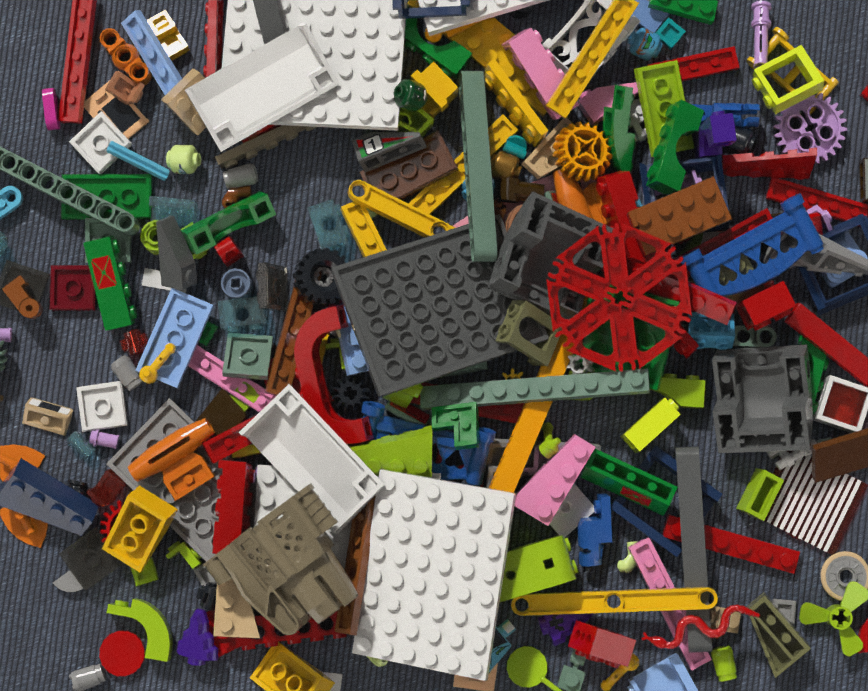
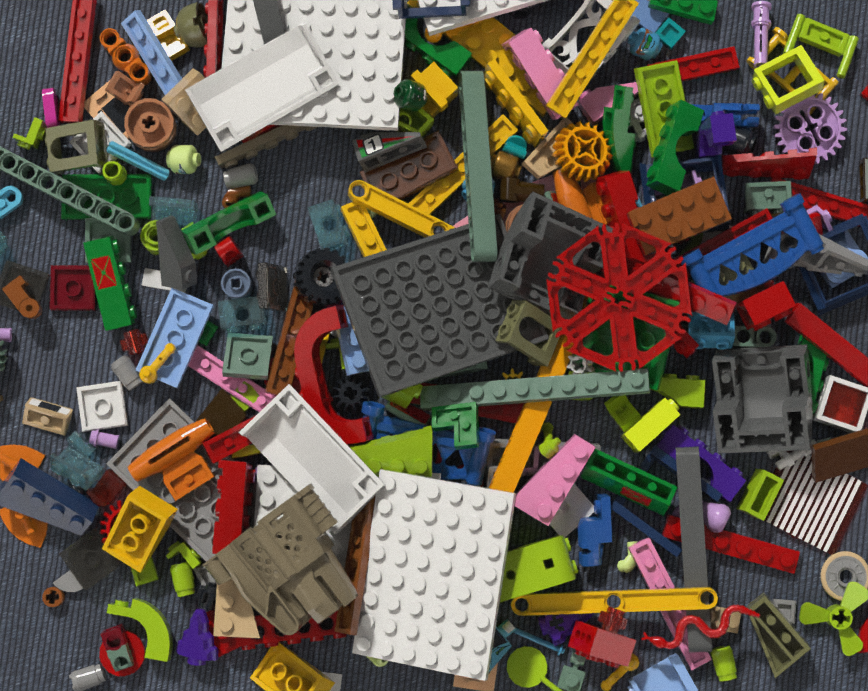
(36, 133): none -> lime bracket
(57, 602): none -> dark orange bush
(76, 468): none -> clear light blue bracket
(96, 146): none -> olive panel
(114, 173): none -> lime piece
(117, 647): none -> leg
(157, 136): none -> nougat wheel
(183, 579): none -> lime piece
(191, 25): none -> olive cylinder
(560, 650): none -> dark azure axle
(613, 620): none -> clear red gear
(622, 412): none -> lime bracket
(714, 515): none -> lavender piece
(723, 478): none -> dark purple arch
(766, 195): none -> sand green bracket
(823, 38): none -> lime plate

